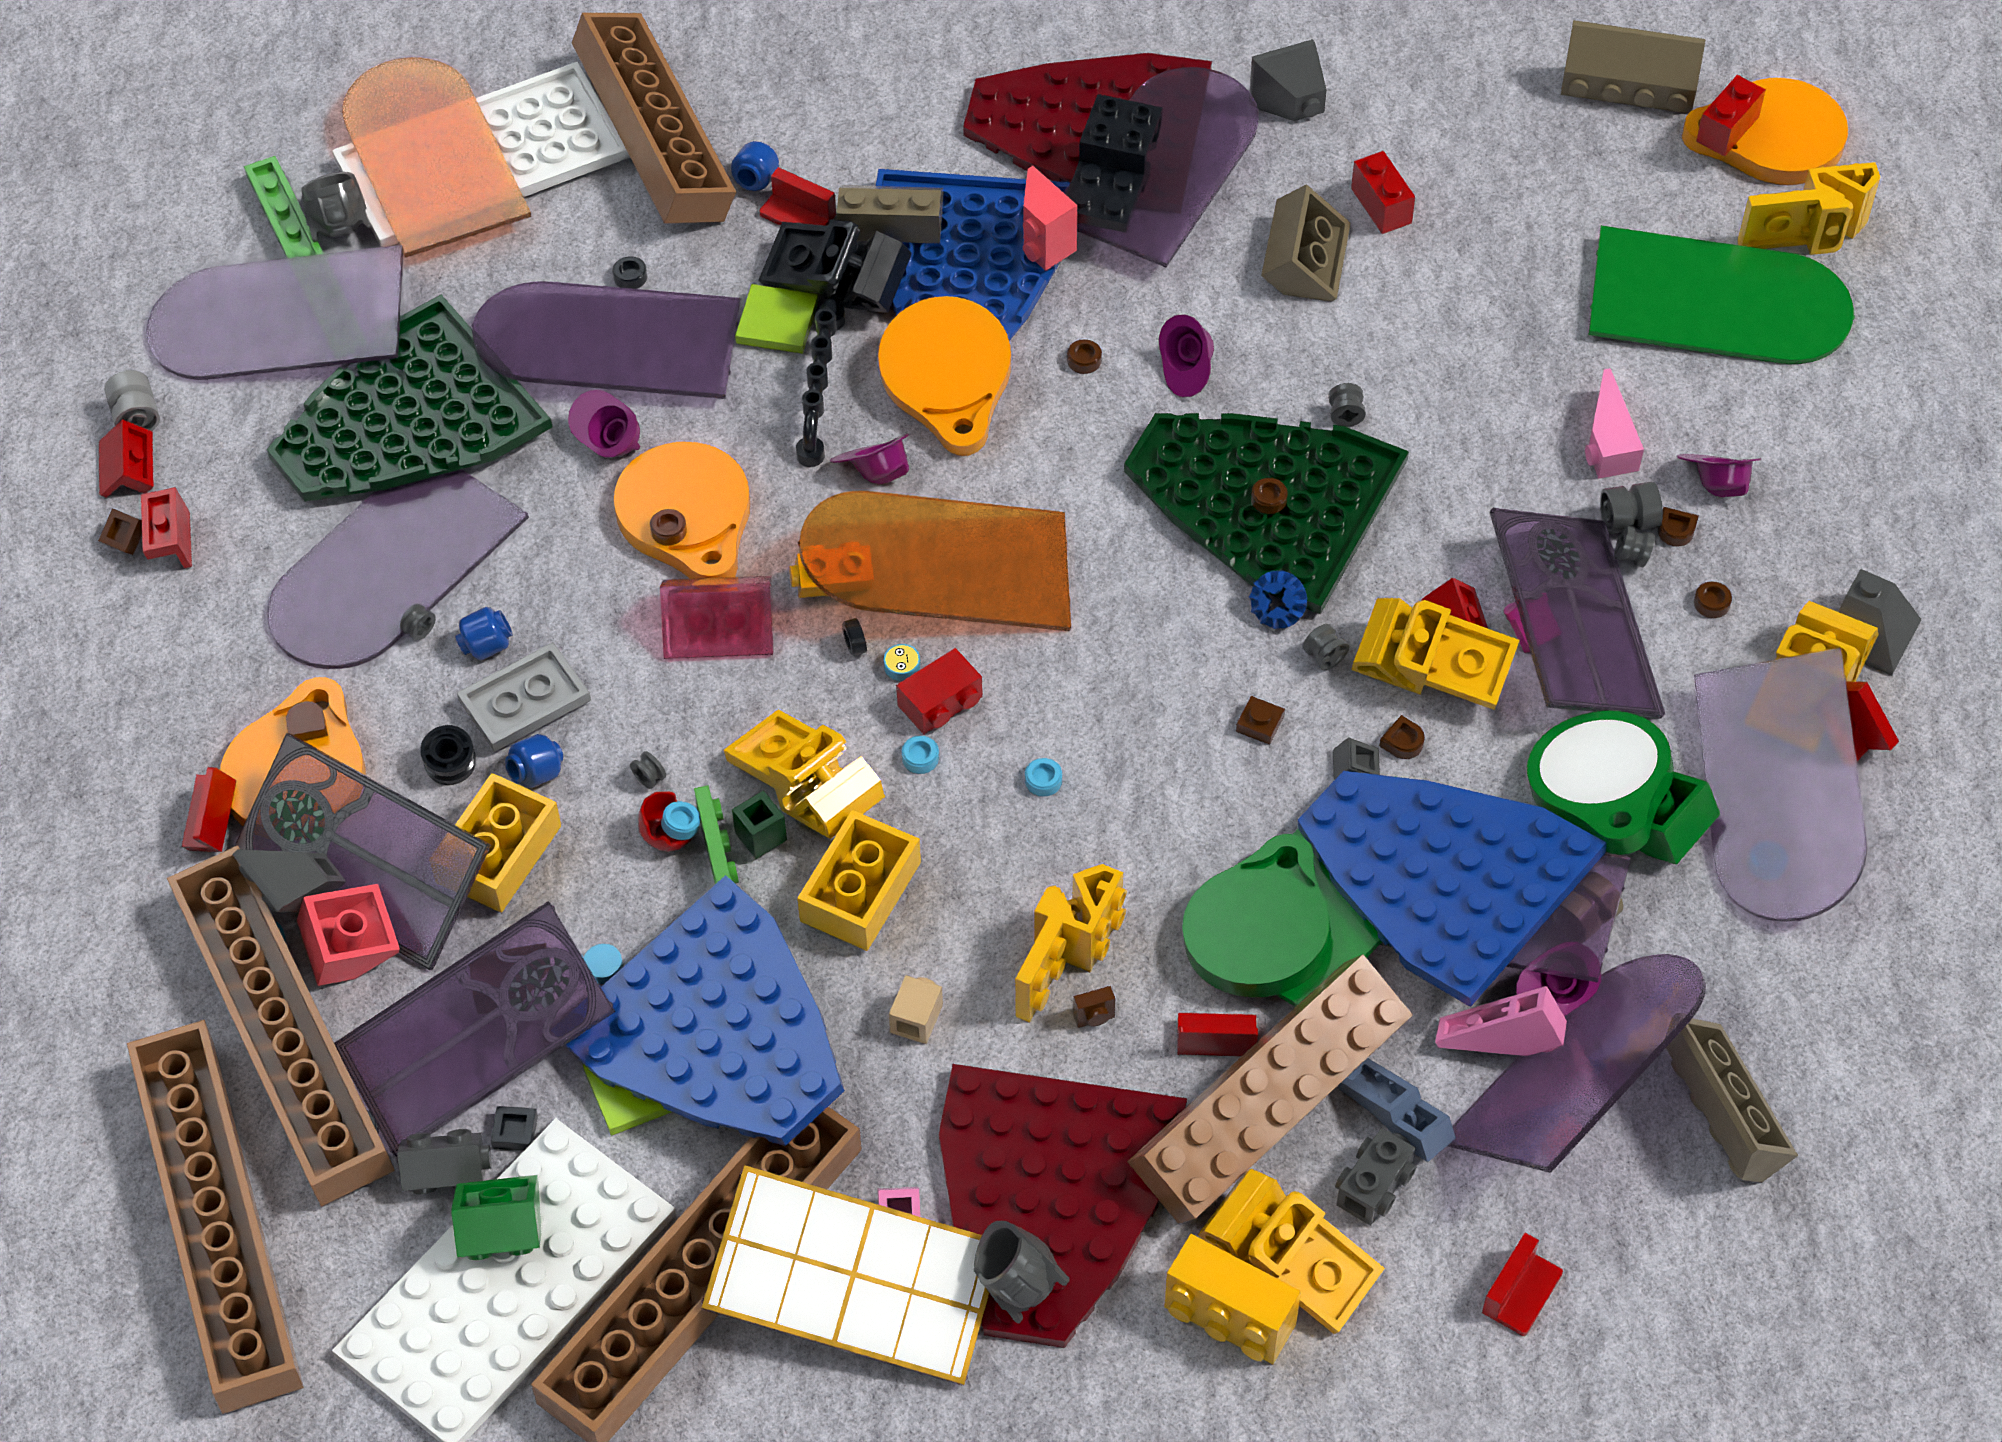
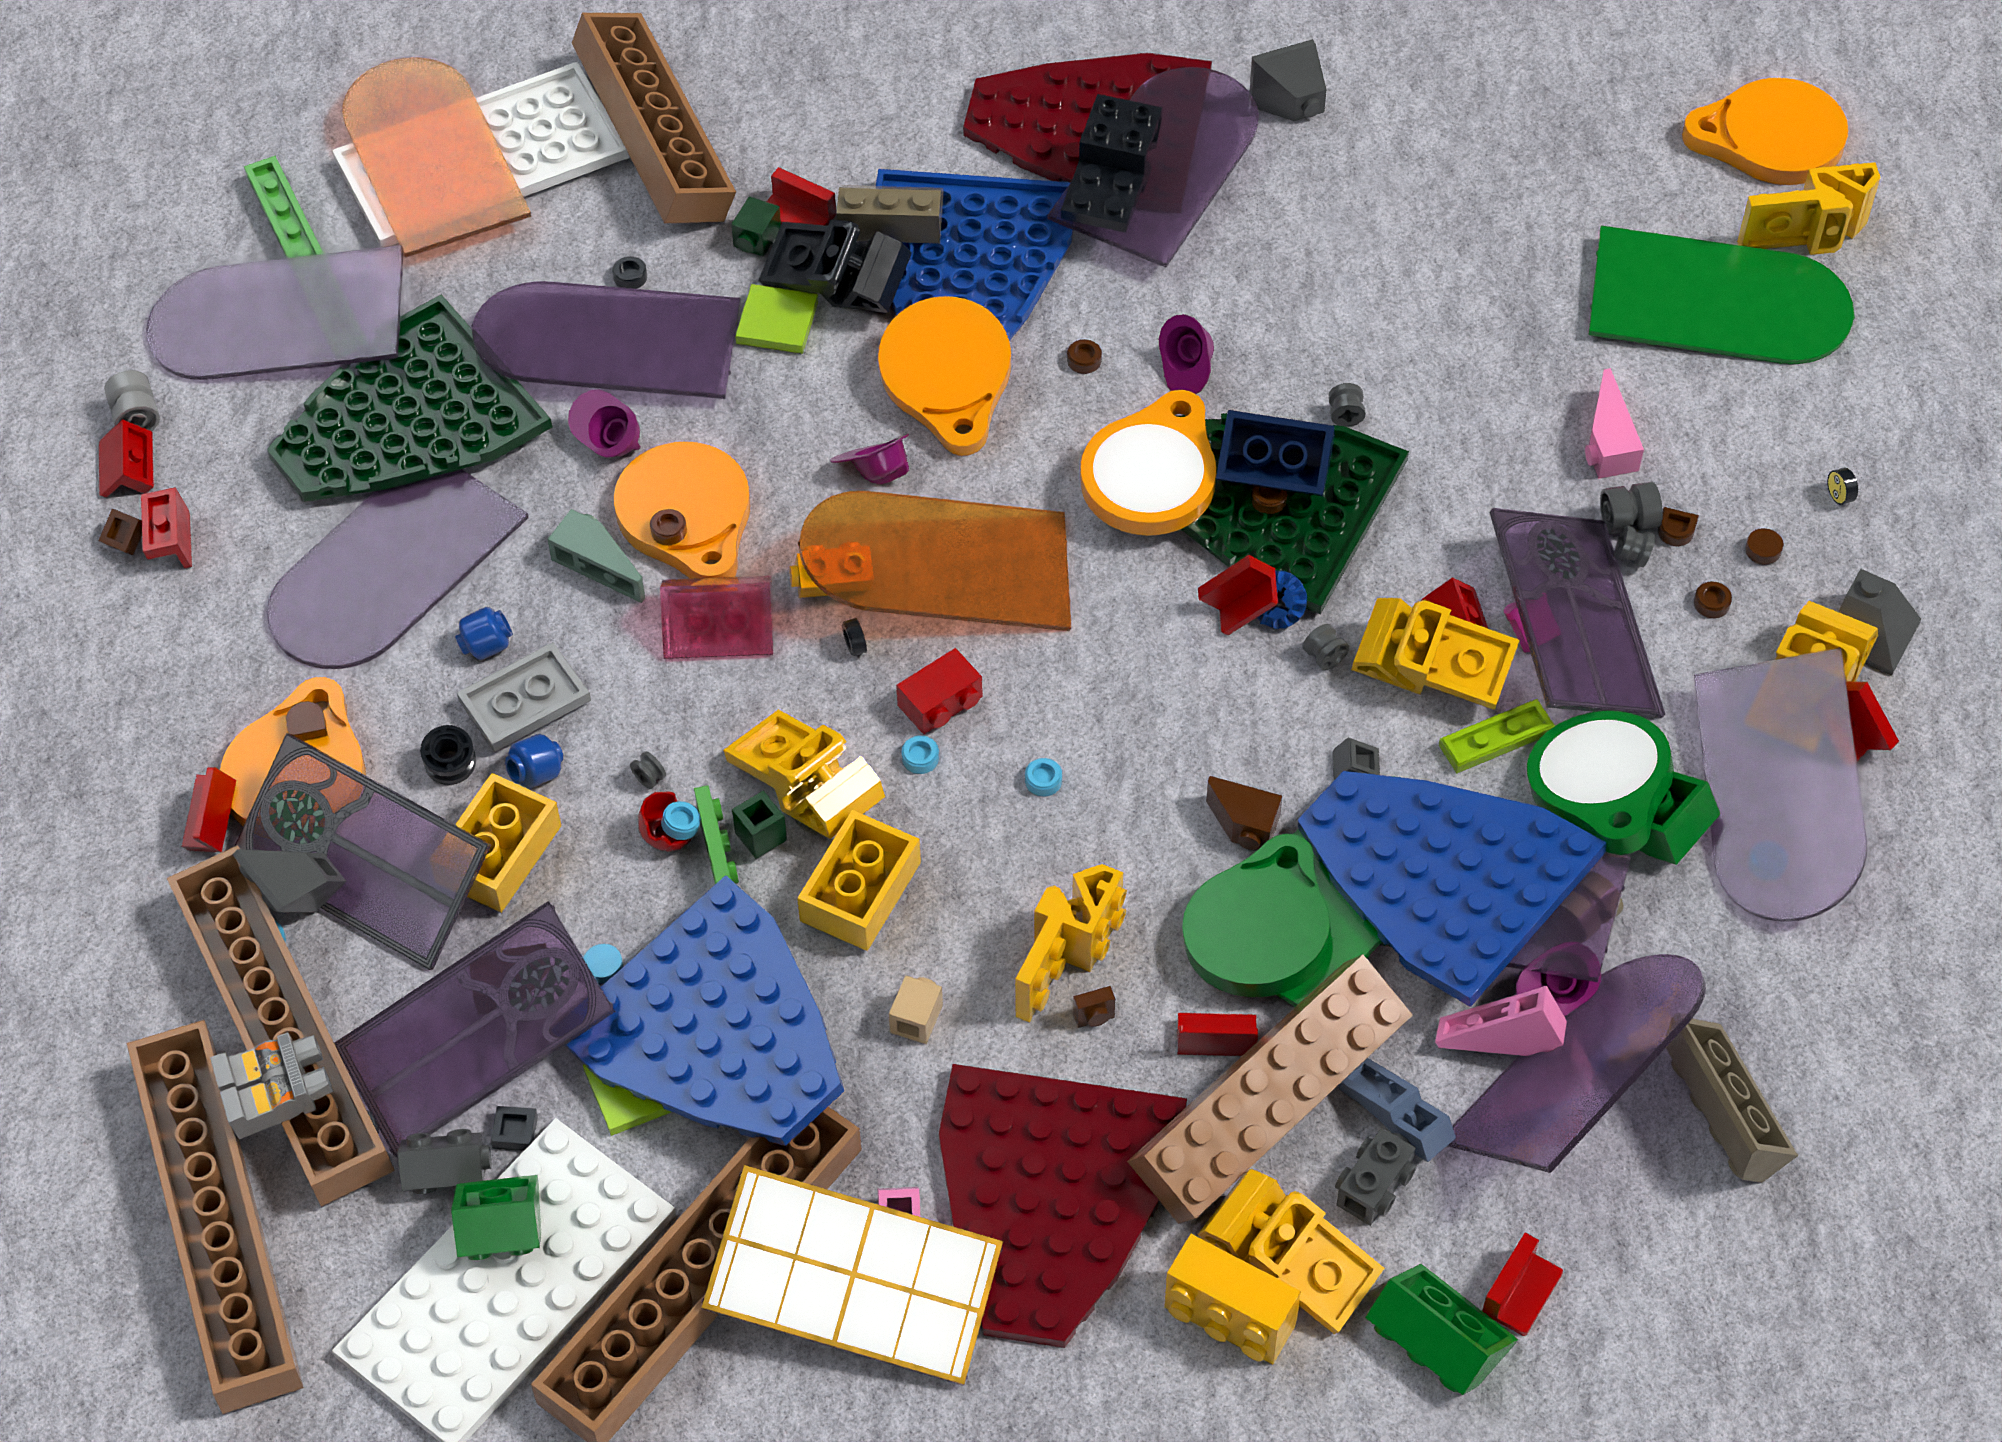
(270, 1083): none -> light grey hips
(334, 205): dark grey helmet -> none
(346, 933): coral slope -> none
(417, 621): dark grey bush -> none
(589, 549): none -> sand green slope
(754, 166): blue head -> none
(756, 226): none -> dark green brick
(828, 320): black bar -> none
(901, 661): tile -> none
(1016, 1268): dark grey helmet -> none
(1047, 221): coral slope -> none
(1151, 467): none -> piece
(1241, 593): none -> red panel
(1244, 811): none -> reddish brown slope
(1260, 720): reddish brown plate -> none
(1275, 453): none -> dark blue slope
(1306, 246): dark tan slope -> none
(1383, 192): red brick -> none
(1403, 739): reddish brown tile -> none
(1440, 1328): none -> green slope
(1496, 736): none -> lime tile
(1632, 66): dark tan slope -> none
(1722, 475): magenta piece -> none
(1730, 115): red brick -> none
(1764, 546): none -> reddish brown tile
(1842, 486): none -> tile

